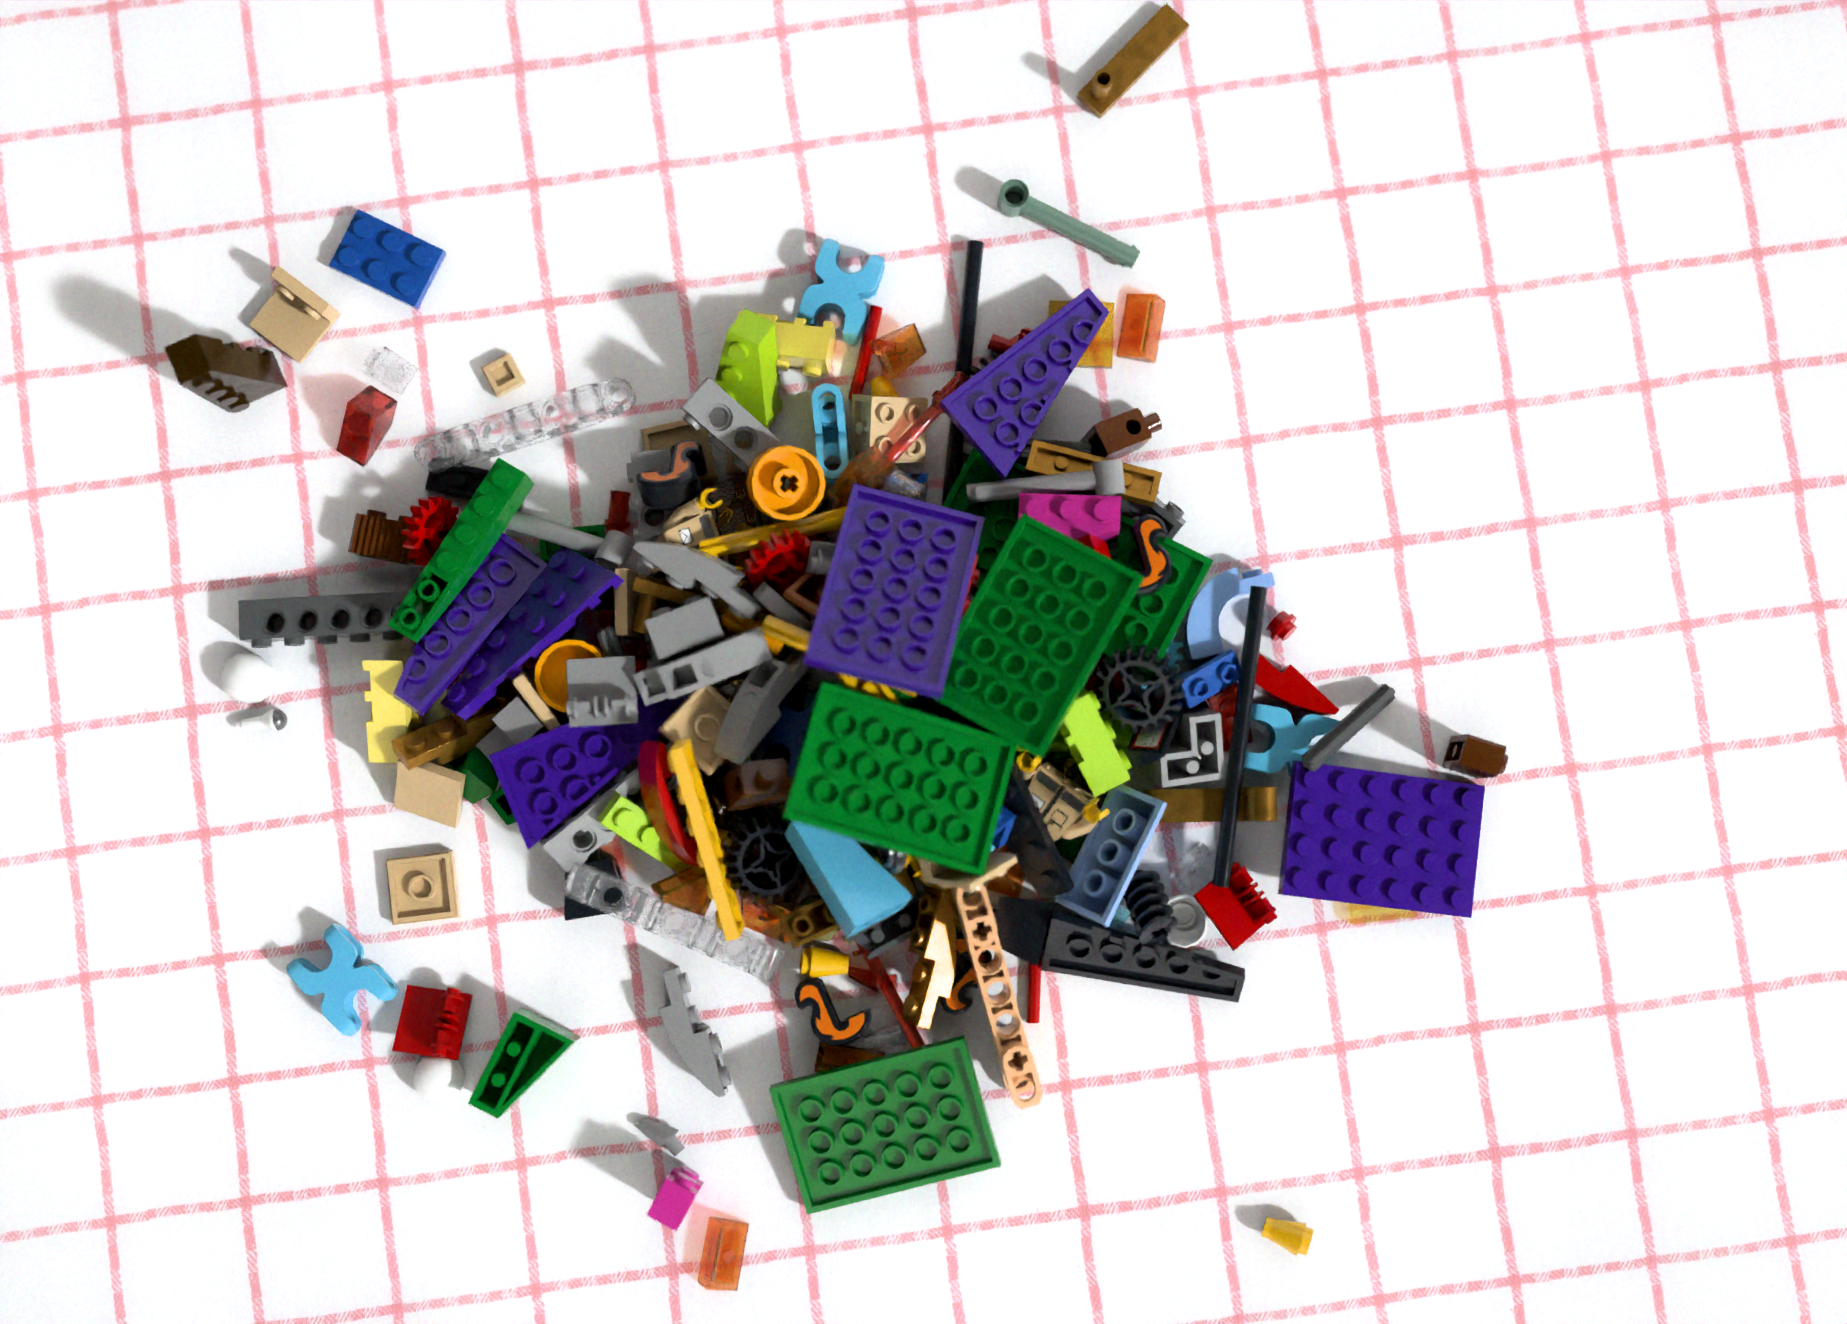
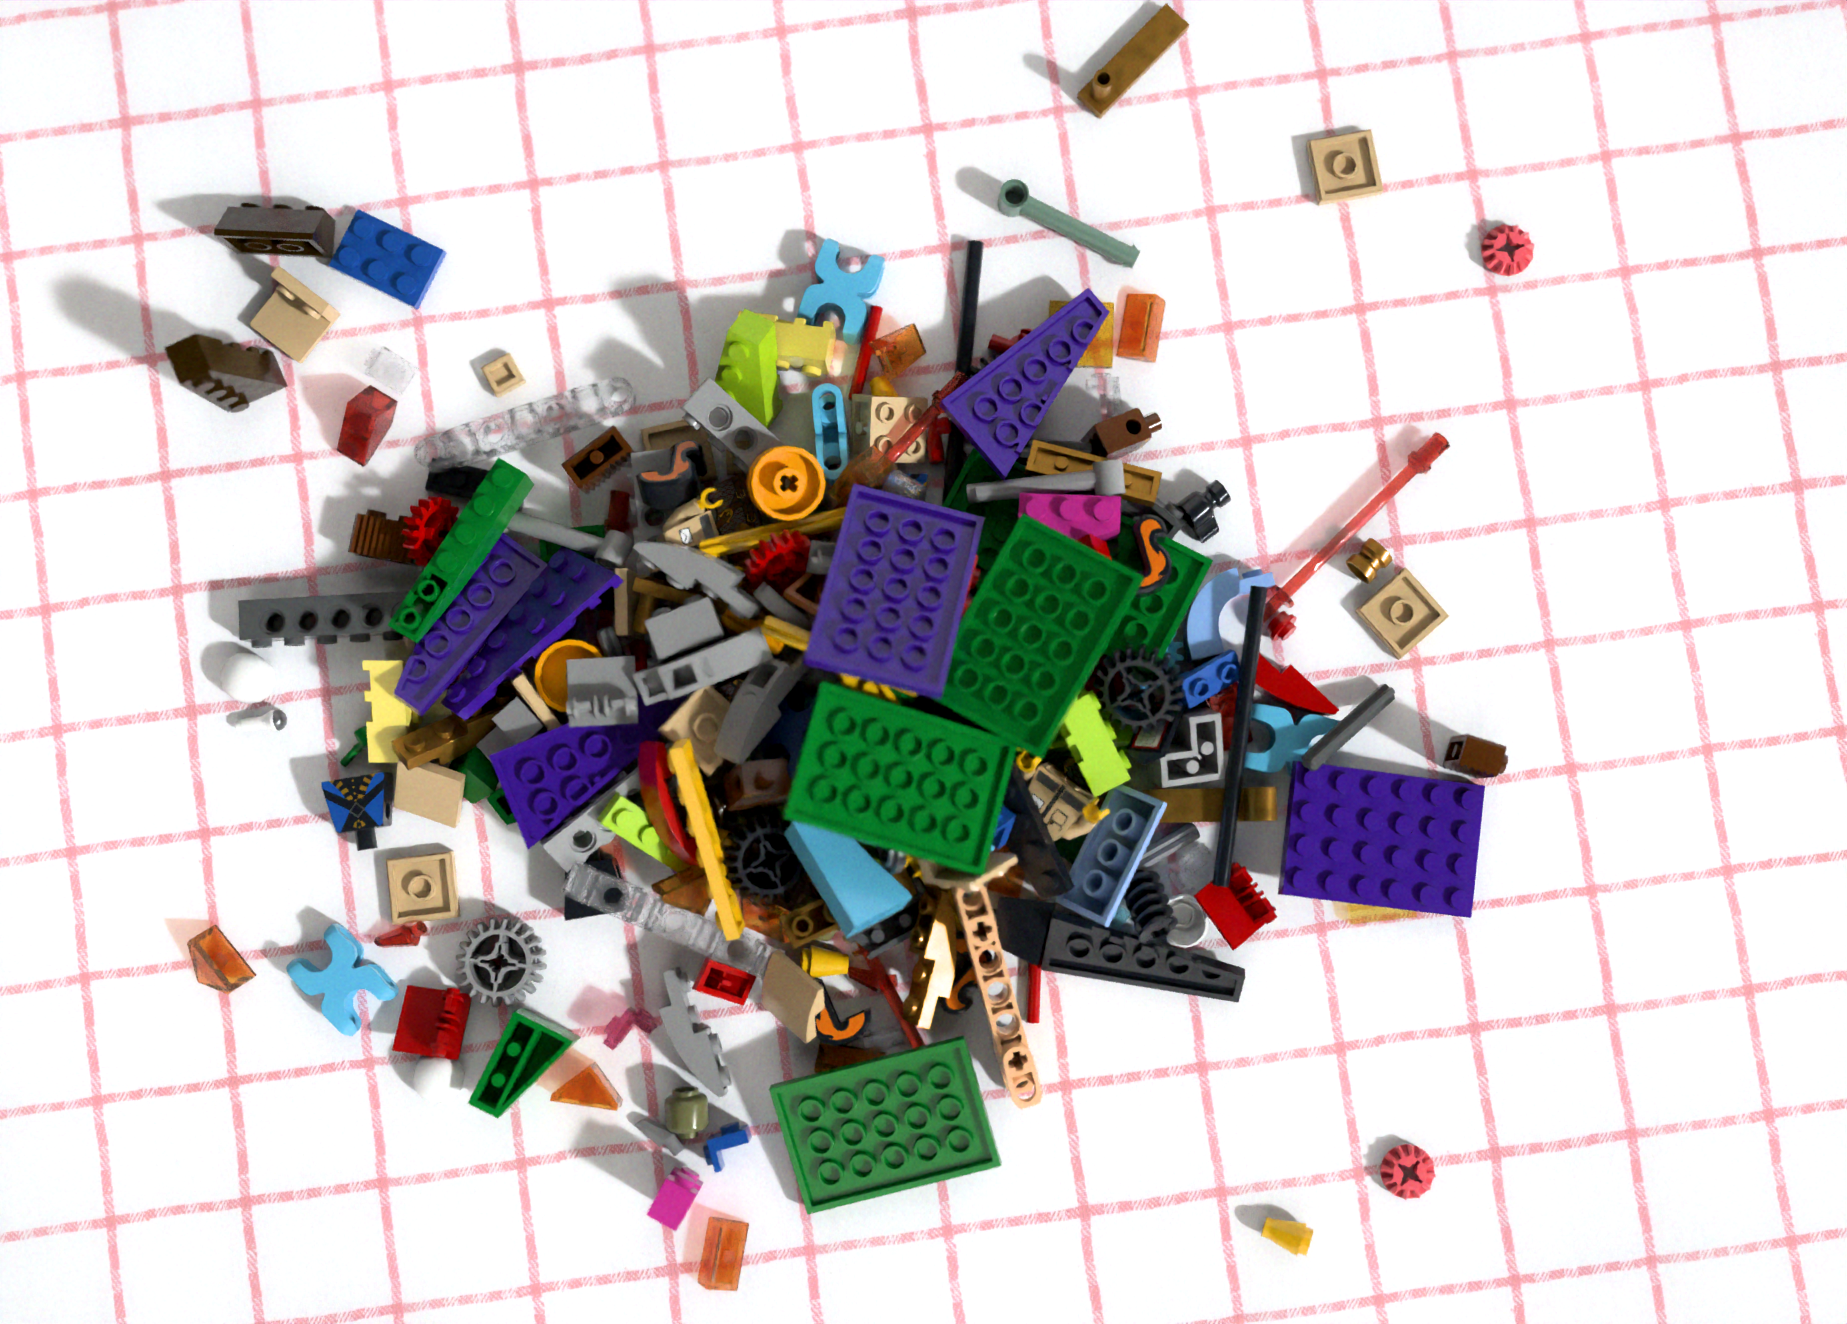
(218, 961): none -> clear orange slope
(277, 231): none -> dark brown slope
(360, 805): none -> torso
(361, 736): none -> green hand
(402, 936): none -> clear red bar
(499, 976): none -> light grey gear
(589, 1089): none -> clear orange slope
(598, 460): none -> reddish brown brick
(620, 1027): none -> clear pink bracket
(686, 1112): none -> olive head
(723, 981): none -> red slope
(728, 1137): none -> blue bracket
(792, 996): none -> tan slope
(934, 439): none -> red arm
(1110, 401): none -> clear bracket
(1168, 845): none -> light grey axle
(1200, 508): none -> black piece
(1344, 167): none -> tan tile
(1369, 560): none -> pearl gold wheel
(1392, 1174): none -> coral gear
(1401, 613): none -> tan tile
(1418, 463): none -> clear red bar
(1499, 261): none -> coral gear

